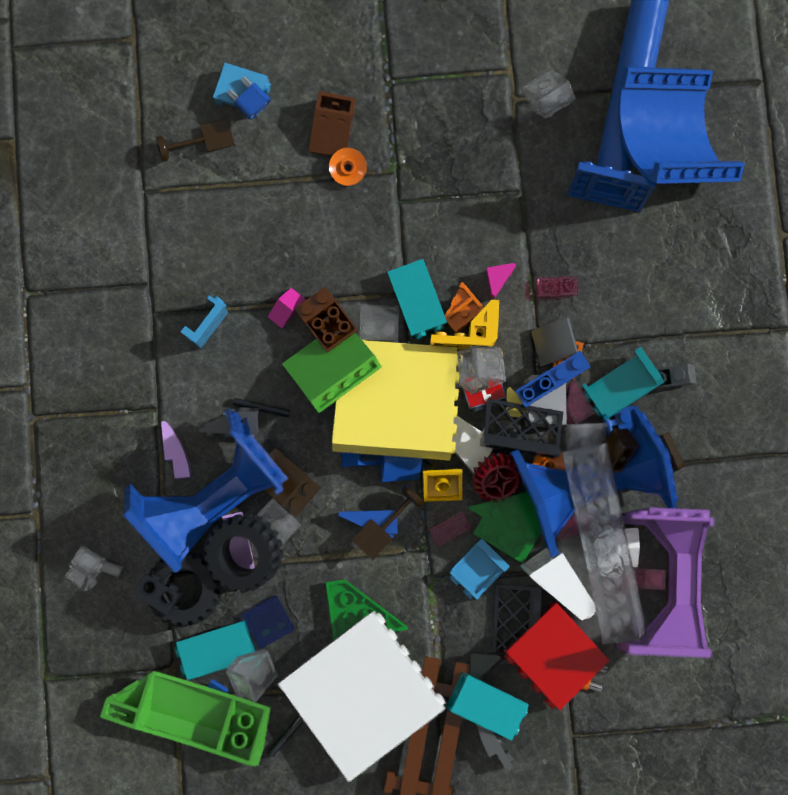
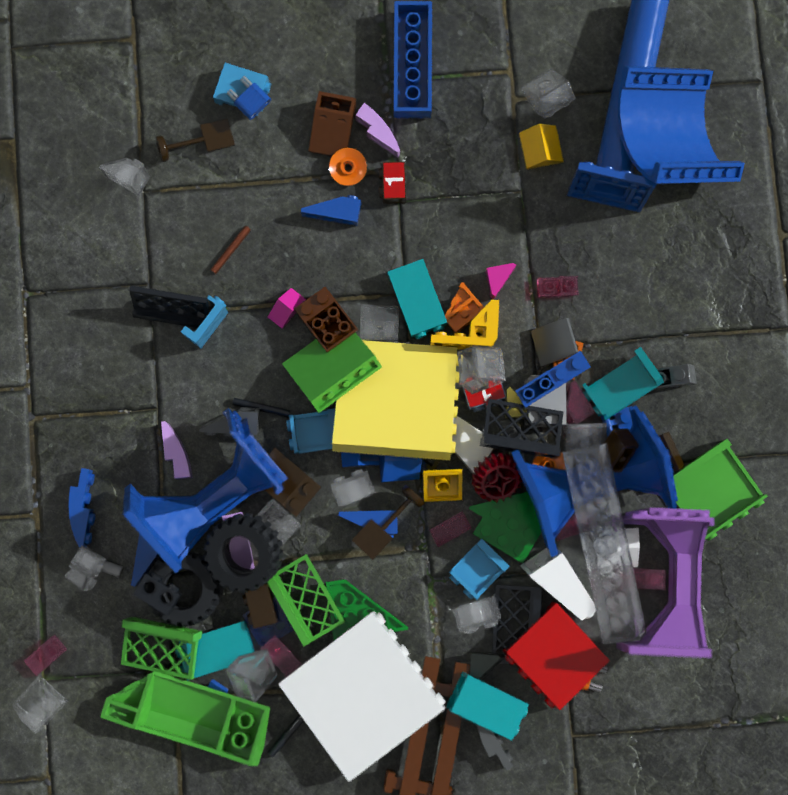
(38, 704): none -> clear slope
(45, 655): none -> clear pink slope
(80, 516): none -> blue slope
(127, 174): none -> clear slope
(144, 560): none -> blue slope
(158, 631): none -> bright green fence
(174, 312): none -> black fence
(231, 248): none -> copper bar
(260, 607): none -> dark brown brick
(282, 656): none -> clear pink slope
(290, 608): none -> bright green fence
(311, 431): none -> dark azure panel
(339, 210): none -> blue slope
(352, 488): none -> clear brick
(377, 129): none -> lavender slope
(393, 182): none -> red brick
(412, 59): none -> blue brick
(477, 614): none -> clear brick
(541, 146): none -> yellow slope
(717, 484): none -> bright green panel

